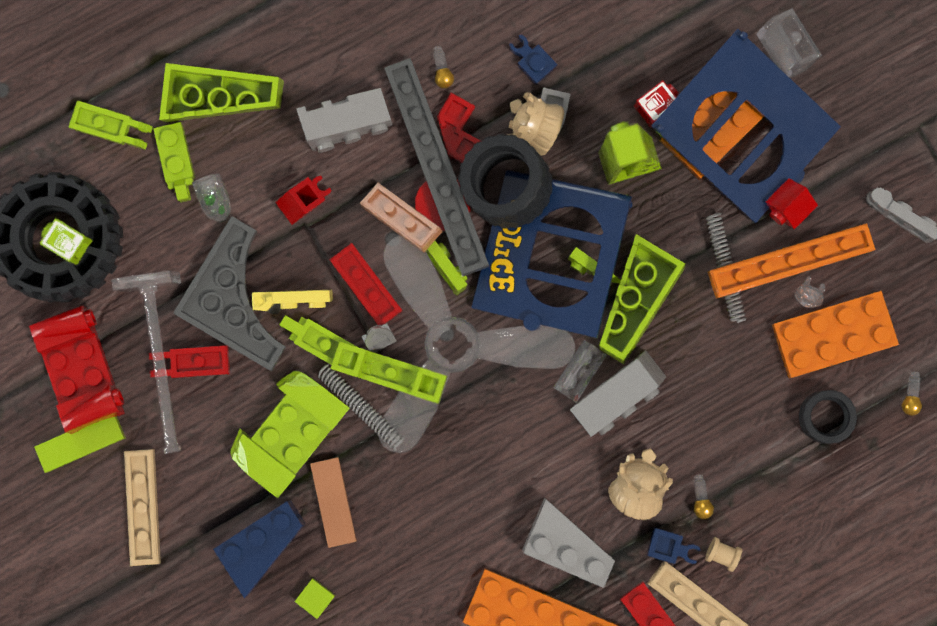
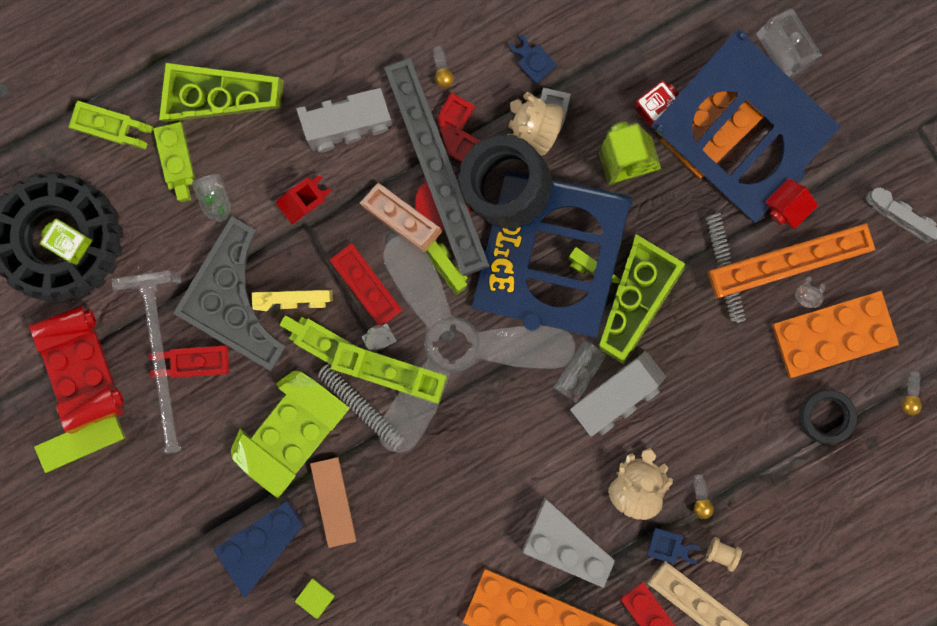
(142, 507): tan tile -> none

